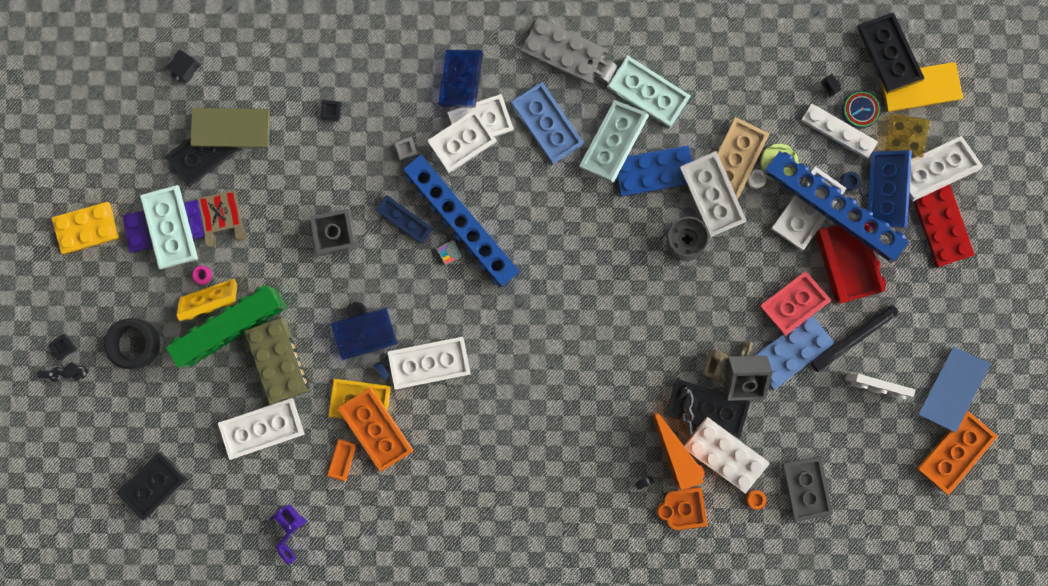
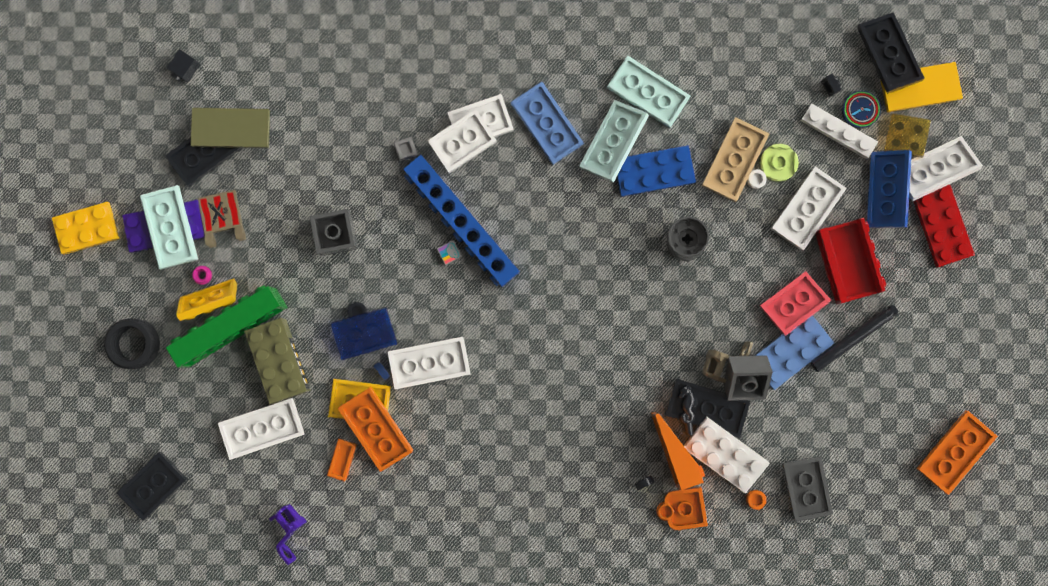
(62, 347): black tile -> none
(70, 371): black animal -> none
(331, 110): black tile -> none
(404, 219): dark blue plate -> none
(460, 78): clear blue plate -> none
(568, 53): light grey hinge -> none
(713, 193): white plate -> none
(850, 180): dark blue tile -> none
(872, 240): blue brick -> none
(879, 386): white plate -> none
(954, 389): medium blue tile -> none

